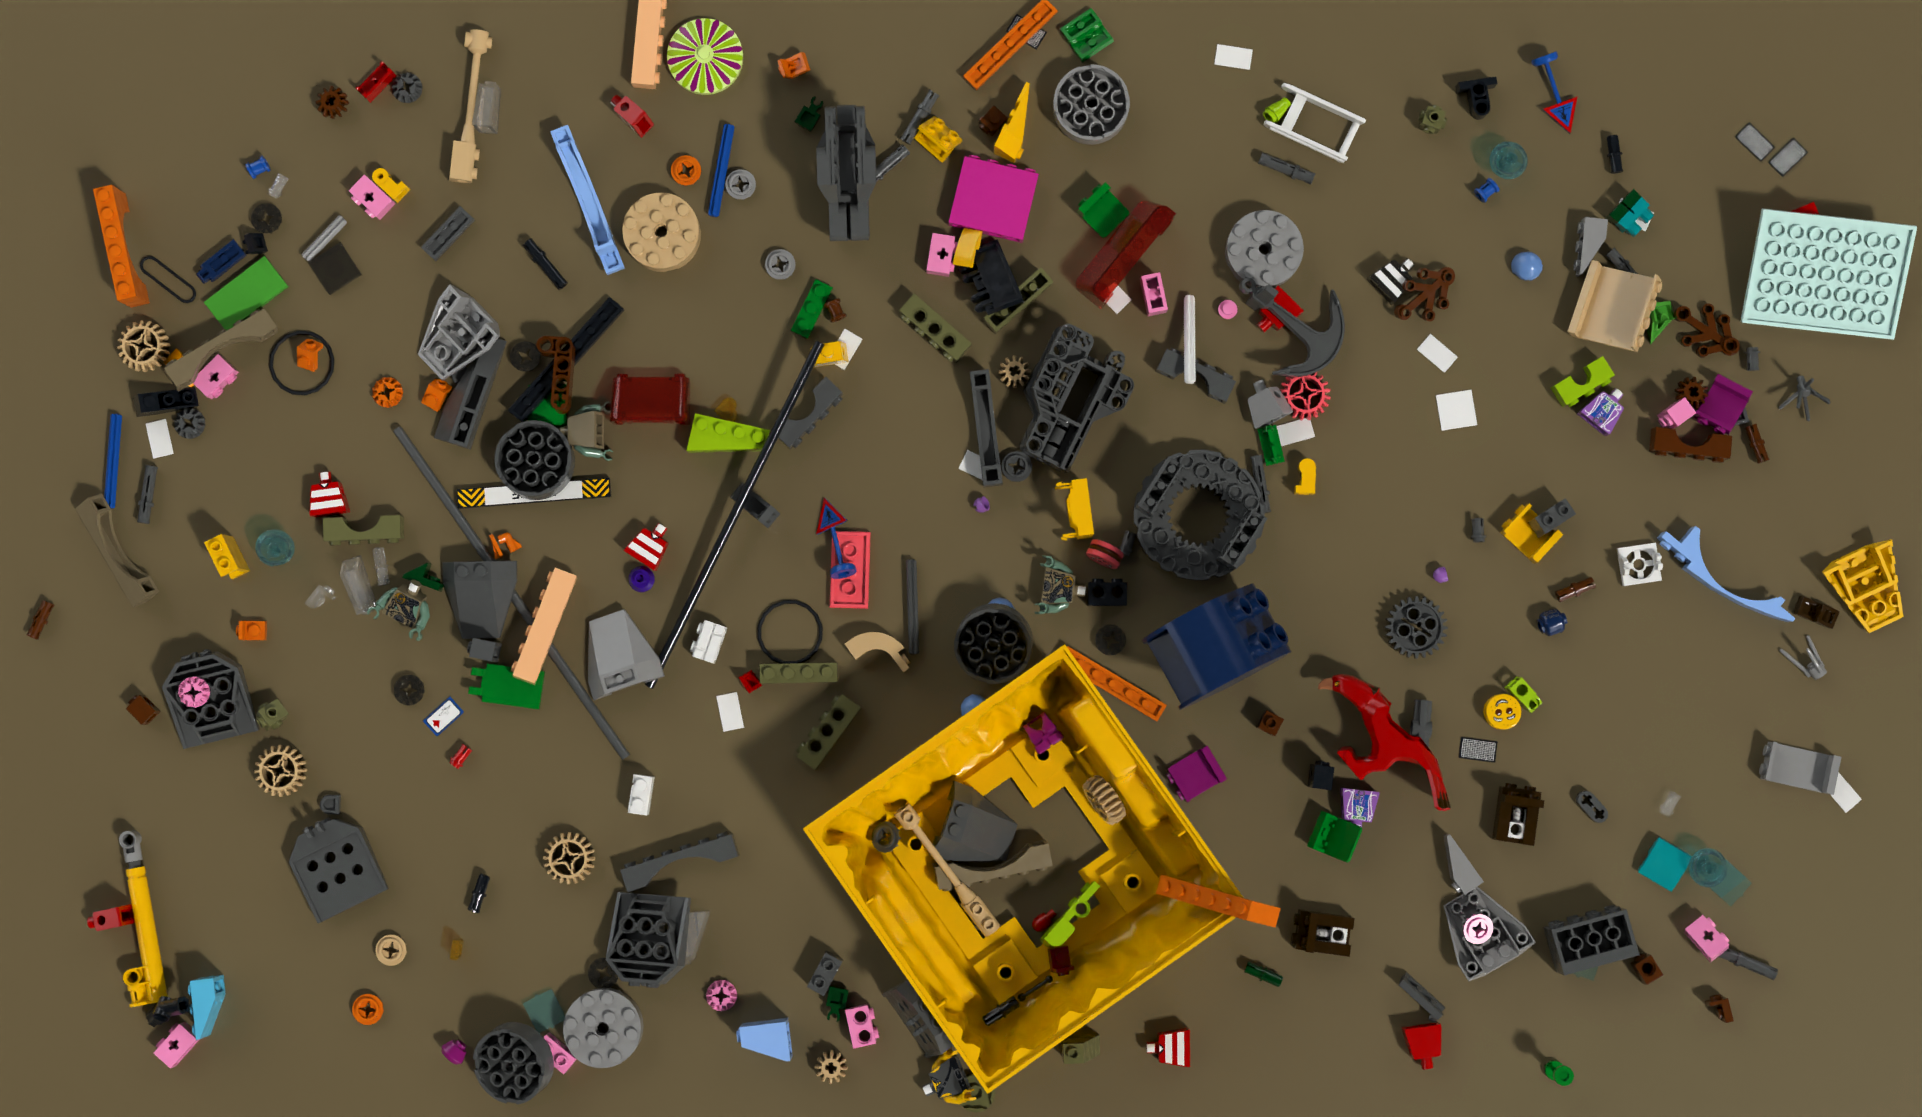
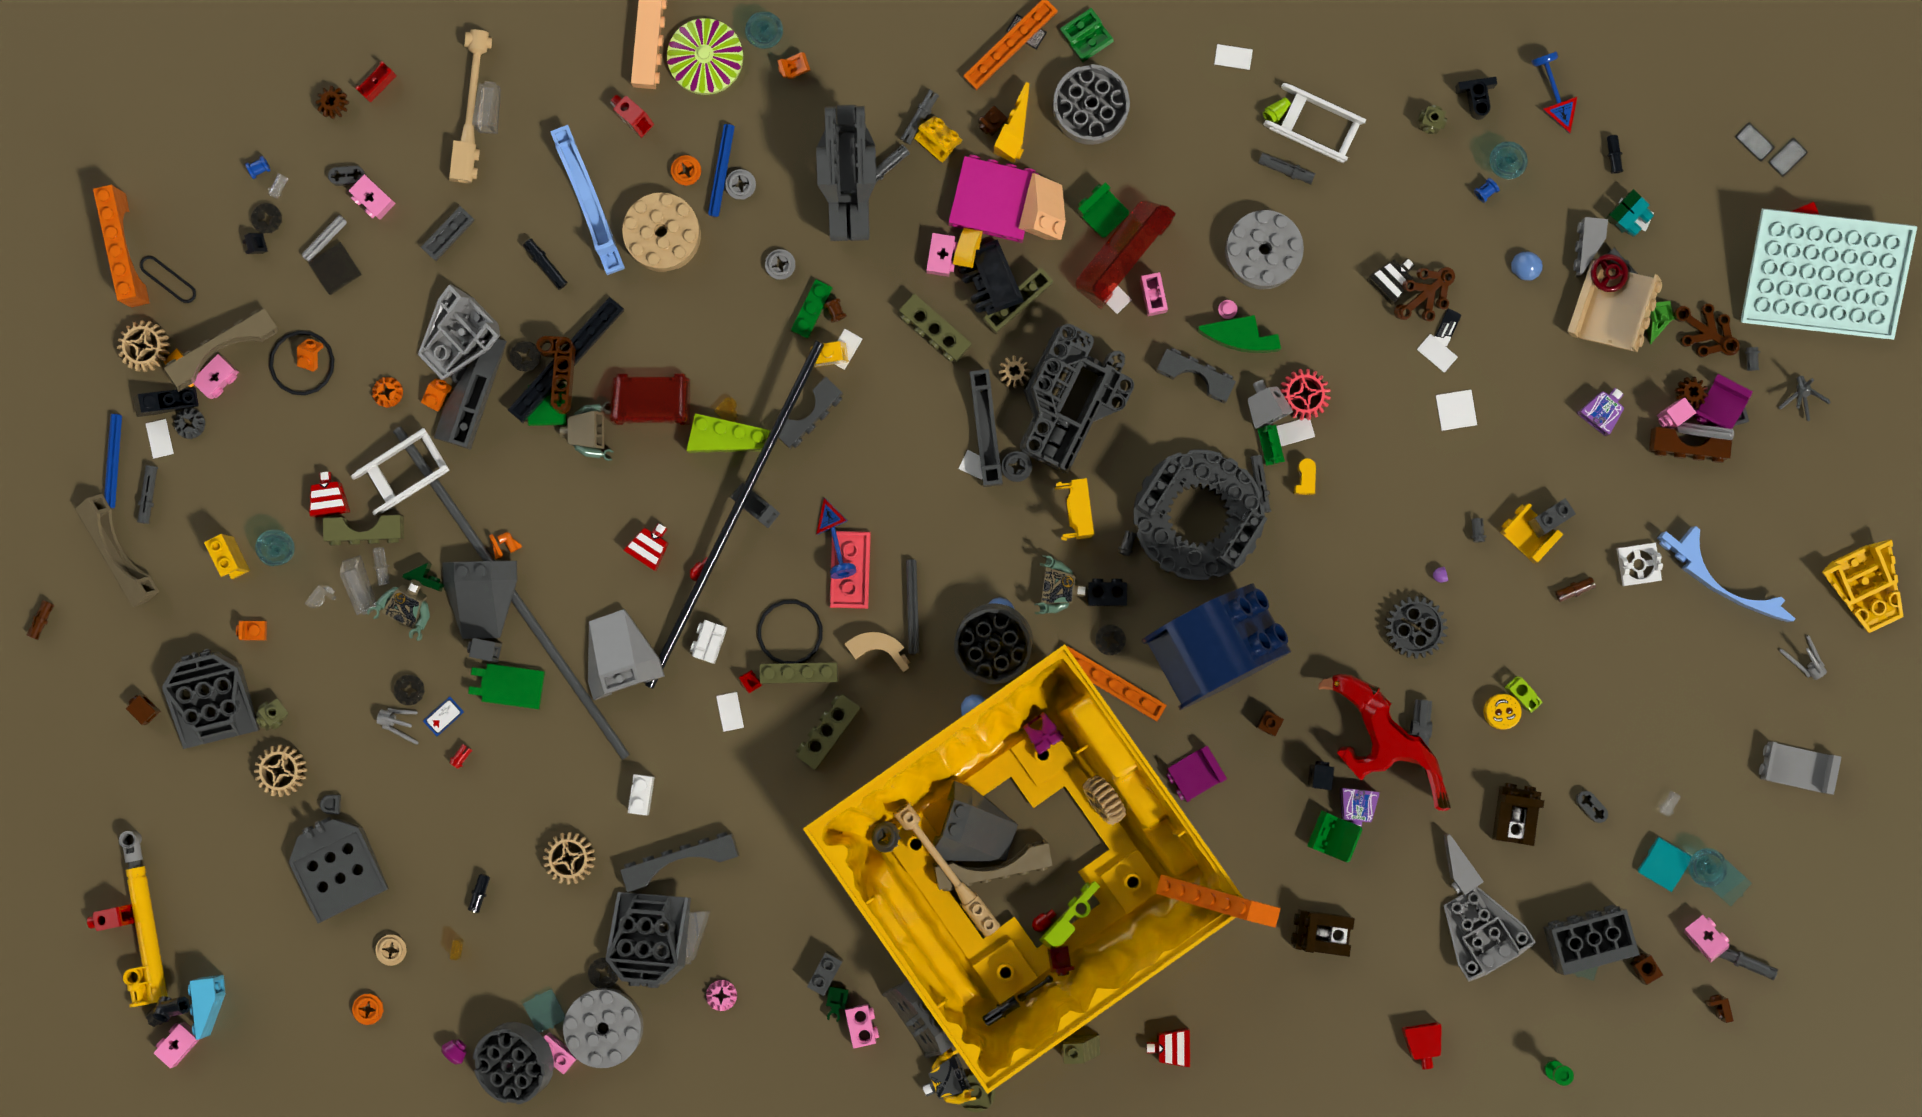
(198, 684): bright pink gear -> none
(221, 262): dark blue hinge -> none
(246, 293): bright green tile -> none
(348, 170): none -> dark grey beam
(381, 482): none -> white piece
(385, 182): yellow leg -> none
(387, 719): none -> light grey plant
(403, 95): dark grey gear -> none
(504, 496): tile -> none
(544, 627): light nougat brick -> none
(548, 474): dark grey brick -> none
(647, 580): dark purple cone -> none
(696, 570): none -> red cylinder
(764, 30): none -> clear light blue cone
(767, 1038): light blue slope -> none
(808, 116): dark green plate -> none
(826, 1071): tan gear -> none
(981, 504): medium lavender hinge -> none
(1044, 209): none -> light nougat slope
(1104, 554): coral head -> none
(1189, 340): white axle -> none
(1240, 335): none -> green slope
(1263, 974): dark green axle -> none
(1270, 319): red torso -> none
(1321, 346): dark grey piece -> none
(1422, 996): dark grey hinge -> none
(1447, 326): none -> sticker
(1478, 749): sticker -> none
(1481, 935): gear -> none
(1552, 622): dark blue head -> none
(1597, 374): lime arch -> none
(1614, 268): none -> dark red piece
(1706, 431): none -> light grey axle
(1757, 443): reddish brown pin -> none
(1816, 612): dark brown slope -> none
(1845, 795): white sticker -> none

